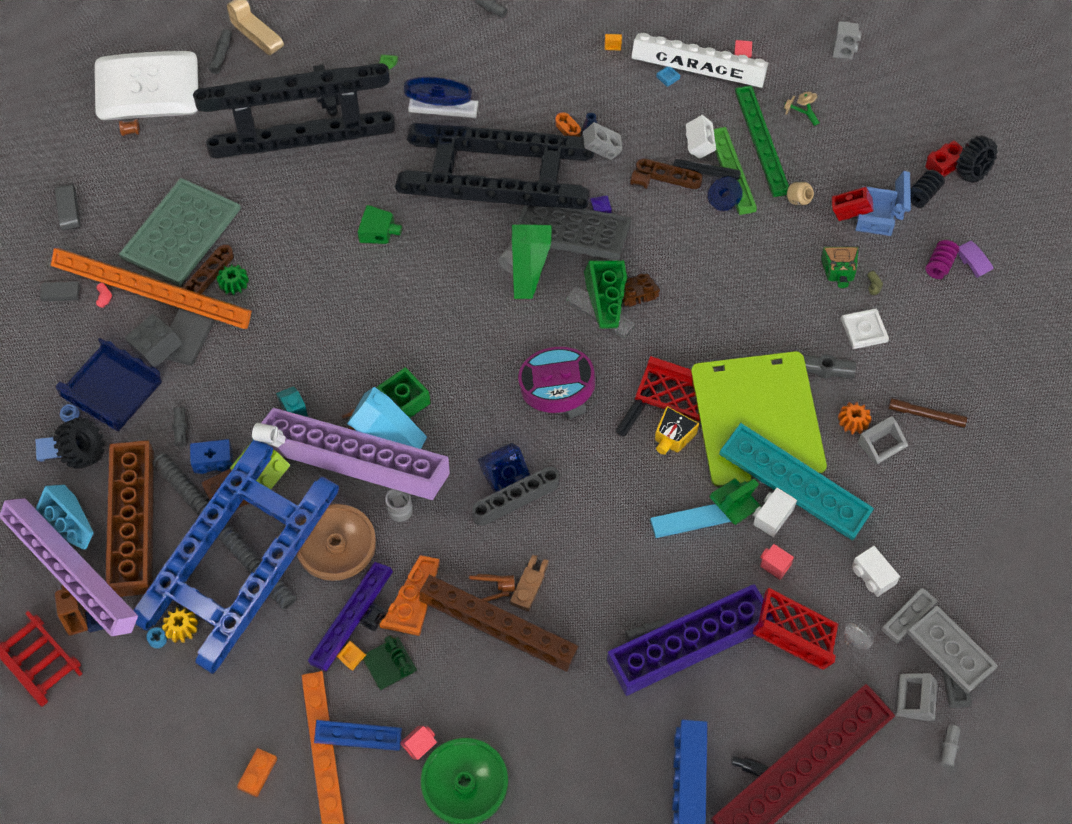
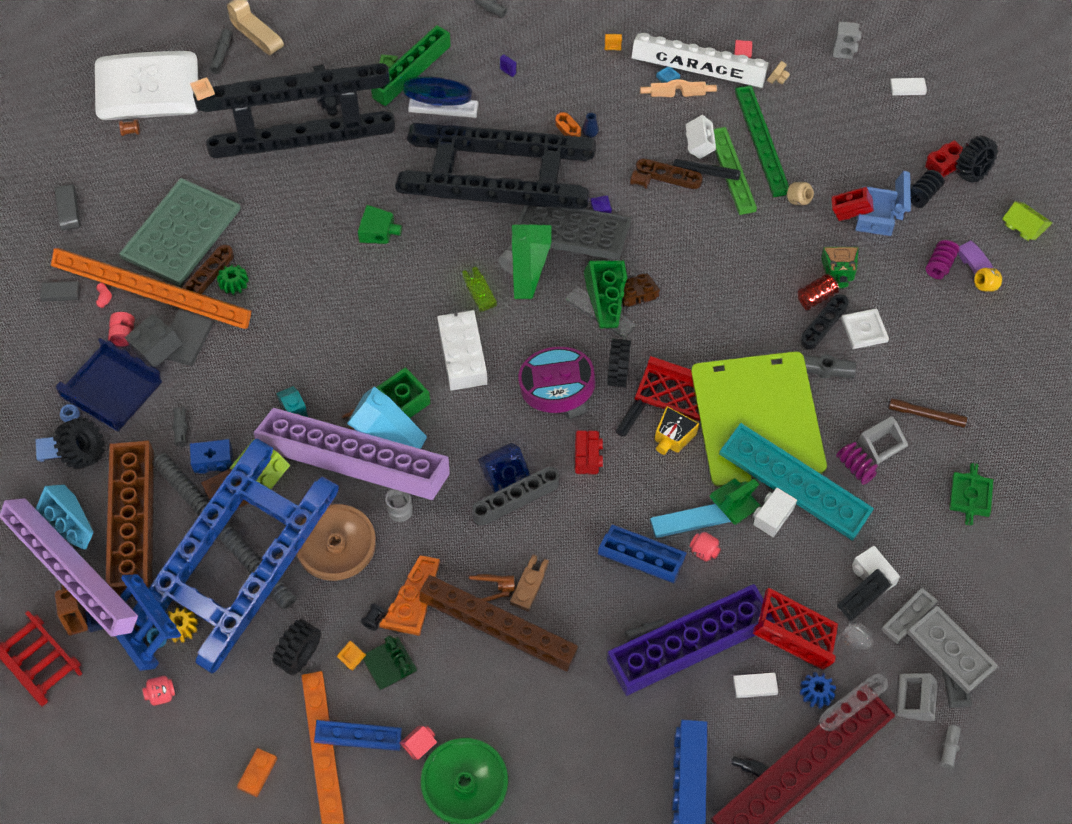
(120, 326): none -> coral wheel
(133, 642): none -> blue fence
(158, 690): none -> coral head
(202, 88): none -> light nougat plate
(268, 434): white piece -> none
(296, 646): none -> black tyre
(350, 616): dark purple plate -> none
(413, 63): none -> green brick
(462, 350): none -> white piece
(479, 290): none -> clear neon green hinge
(508, 65): none -> dark purple tile
(587, 452): none -> red brick
(602, 141): light grey brick -> none
(618, 362): none -> black tyre
(642, 553): none -> blue brick
(687, 88): none -> light nougat piece
(705, 546): none -> coral head
(719, 187): clear blue tile -> none
(755, 685): none -> white tile
(776, 561): coral brick -> none
(779, 74): none -> tan tile
(804, 99): plant -> none
(817, 291): none -> clear red piece
(821, 683): none -> blue gear
(822, 320): none -> black beam
(854, 418): orange gear -> none
(854, 702): none -> clear beam
(857, 463): none -> magenta piece
(864, 594): none -> black hinge
(876, 283): olive arm -> none
(908, 86): none -> white tile
(971, 494): none -> green plate
(988, 279): none -> yellow head
(1026, 220): none -> lime slope

